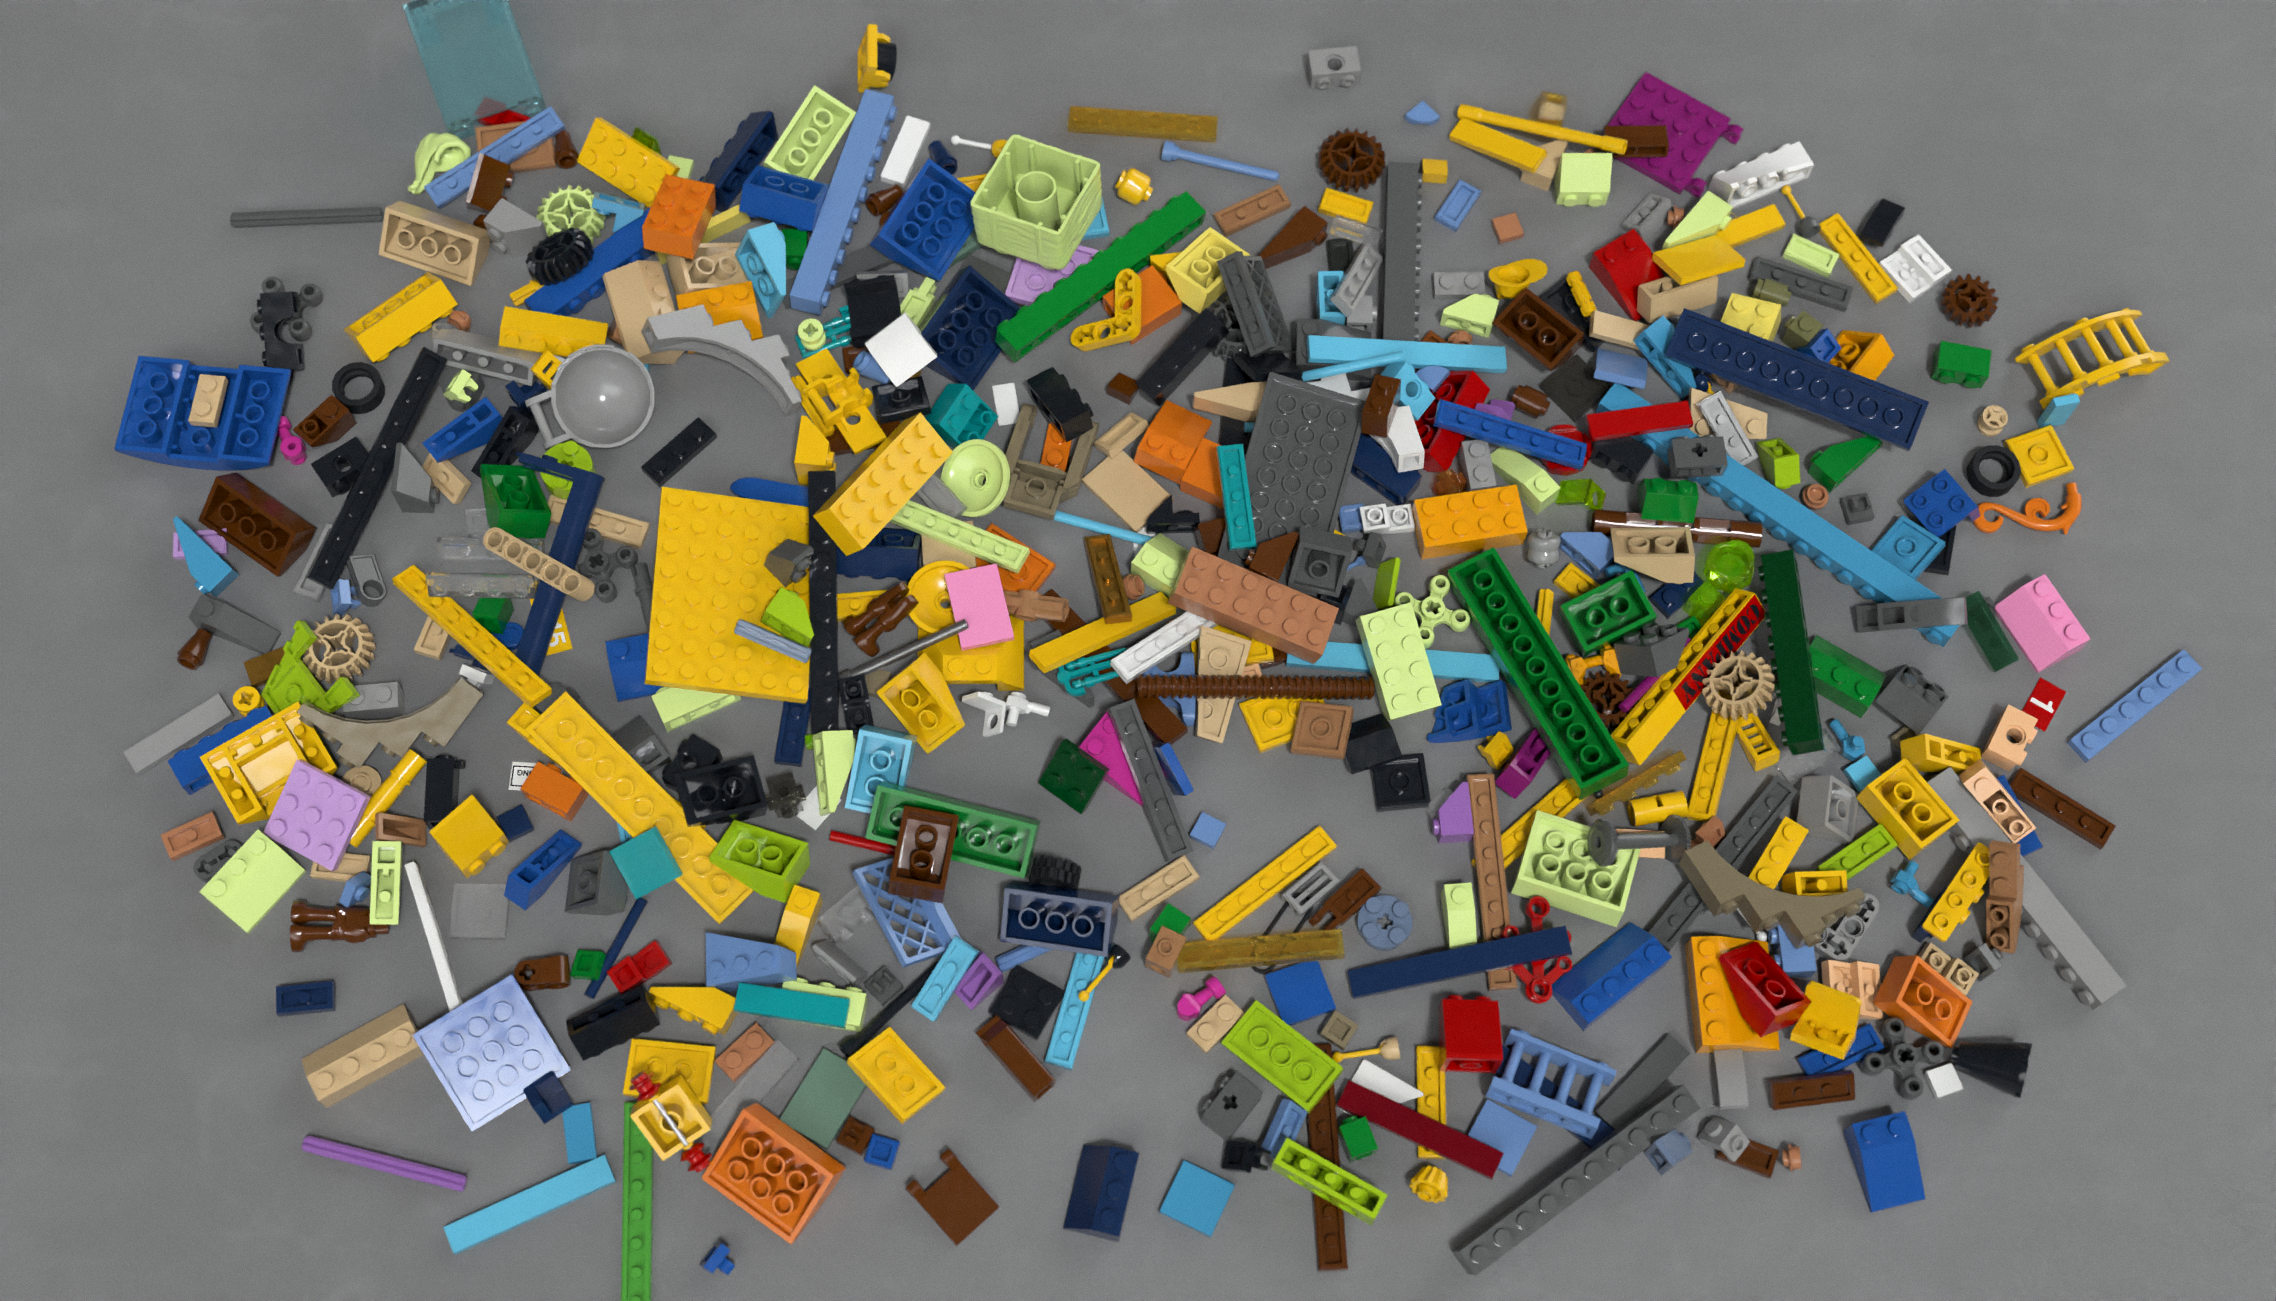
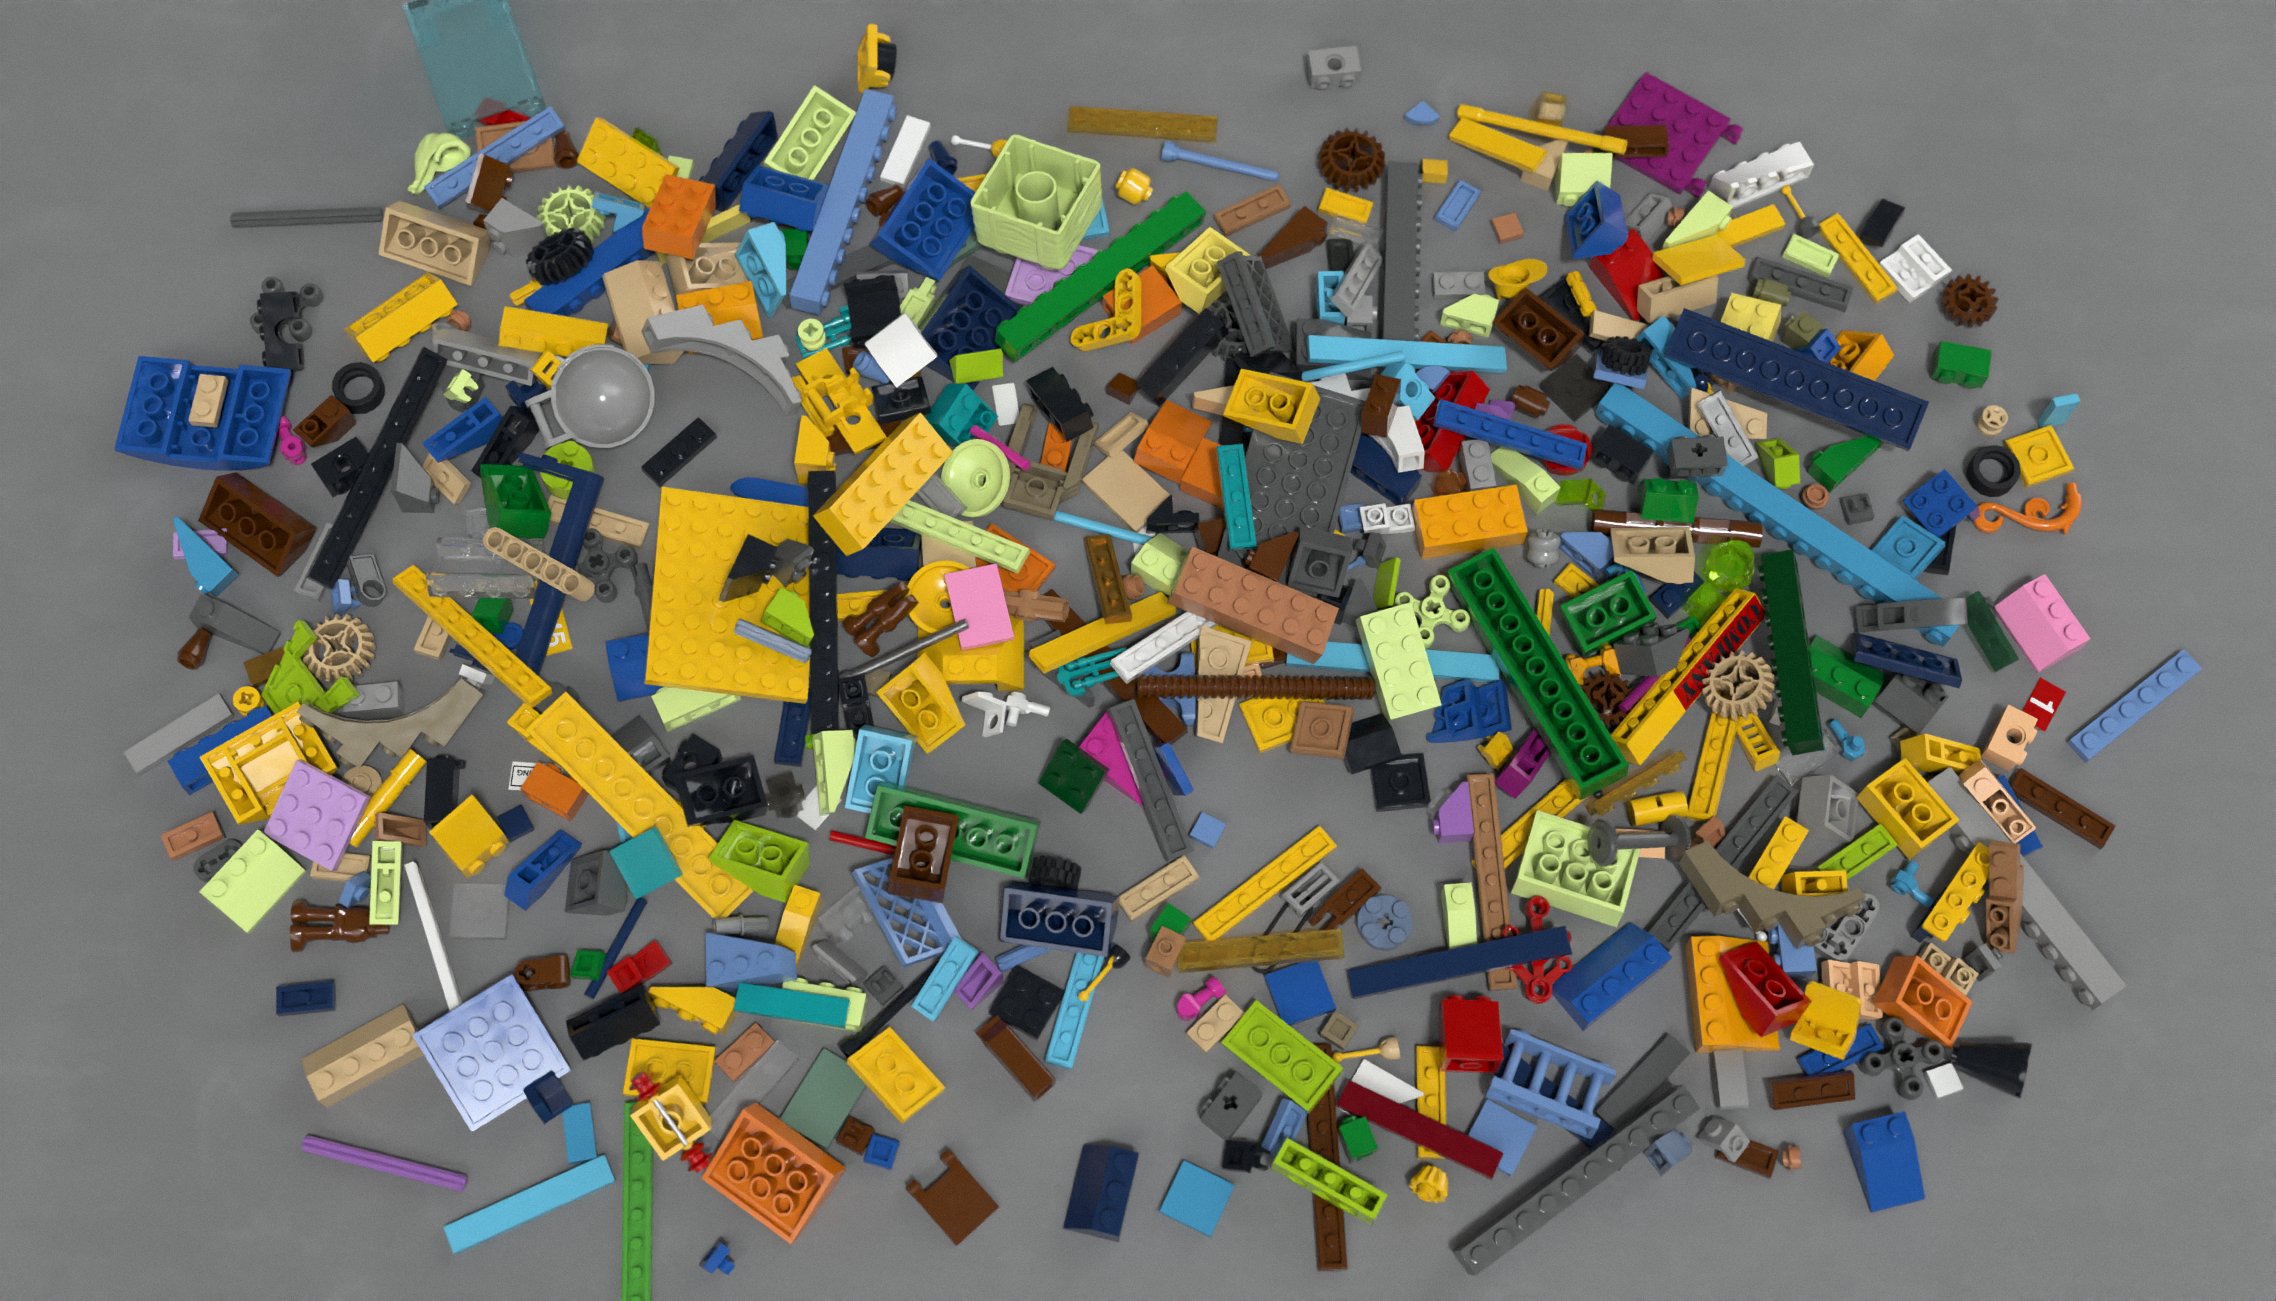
(740, 925): none -> light grey axle
(751, 569): none -> black slope
(977, 366): none -> lime slope
(1009, 453): none -> dark pink bar
(1273, 405): none -> yellow slope
(1596, 223): none -> blue slope
(1626, 355): none -> black tyre
(1639, 421): red tile -> none
(1862, 773): medium azure tile -> none
(1906, 660): none -> dark blue tile
(2108, 371): yellow fence -> none

